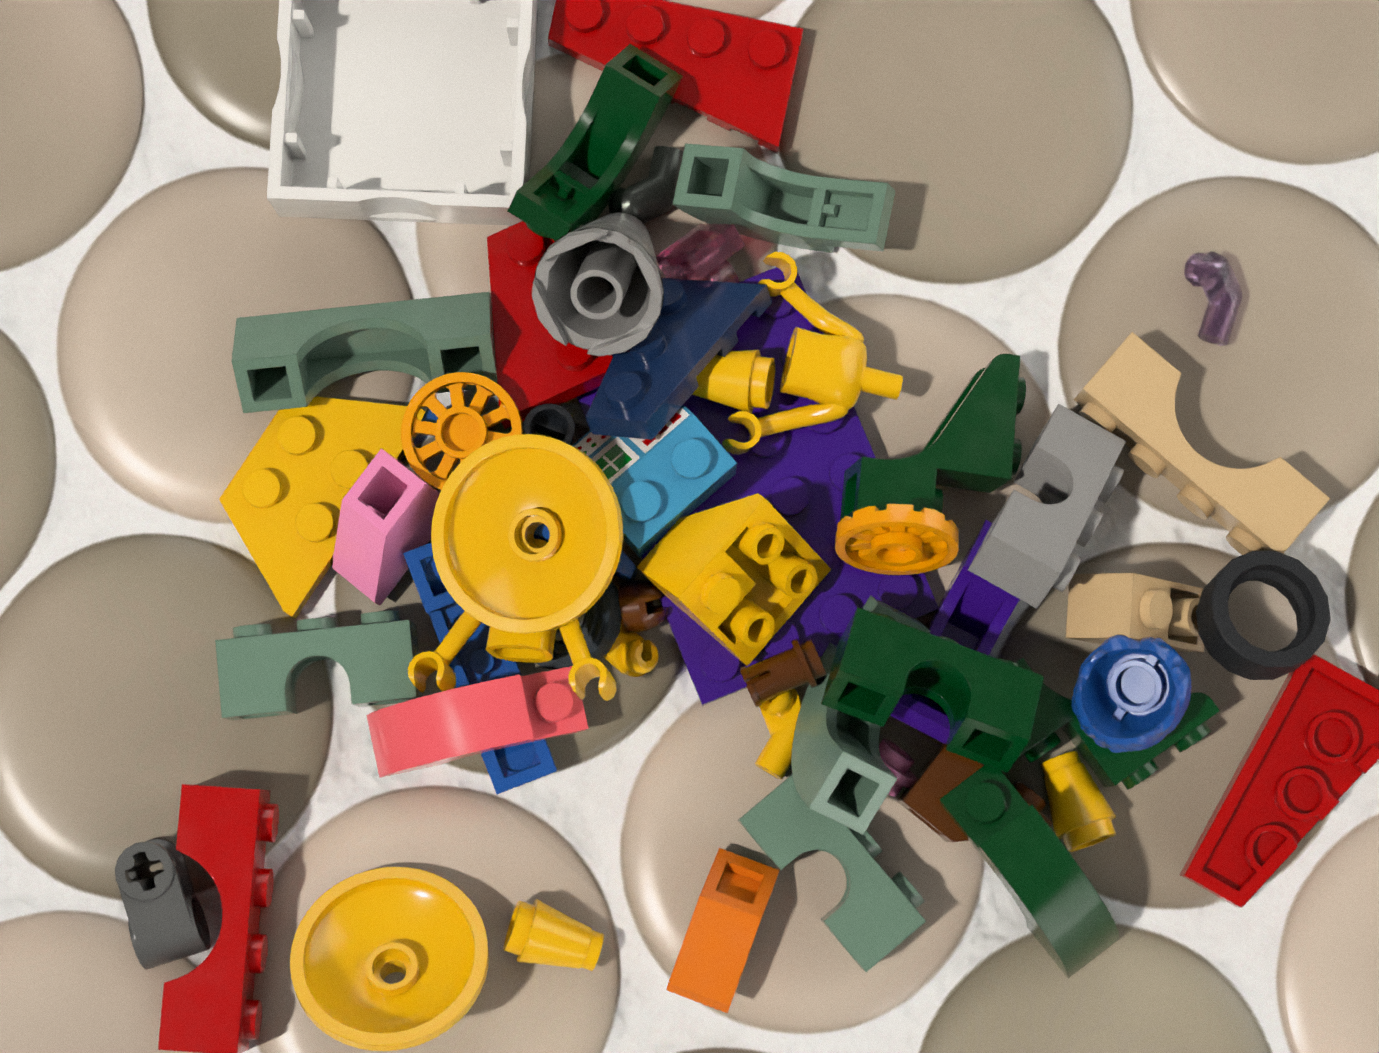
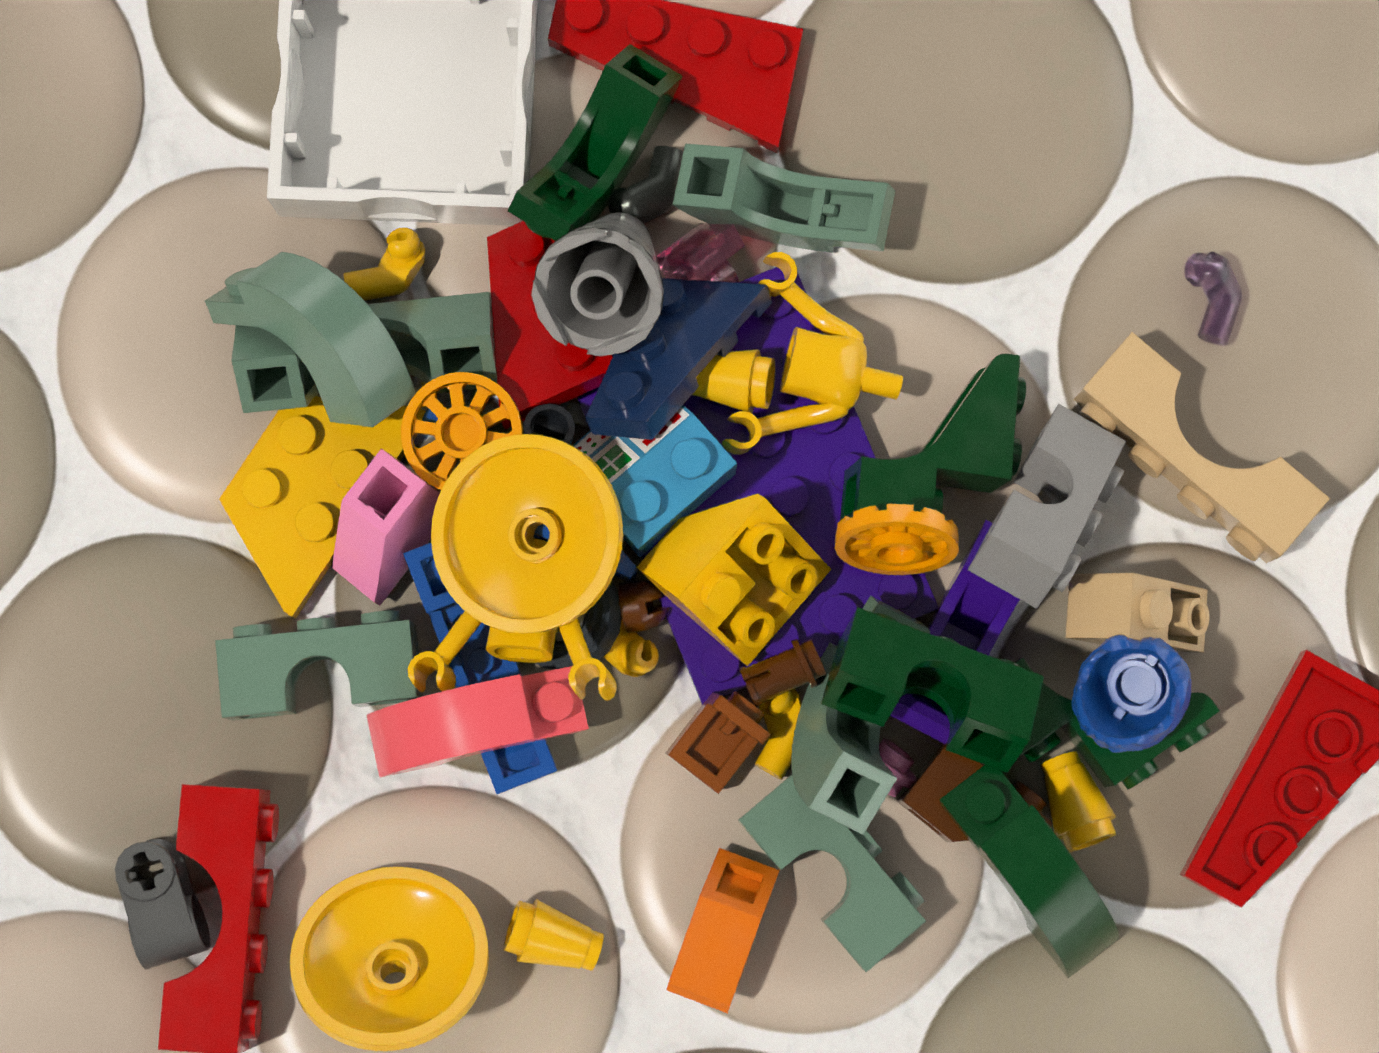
(329, 330): none -> sand green arch
(395, 270): none -> yellow arm
(719, 739): none -> dark orange bracket
(1293, 582): black tyre -> none

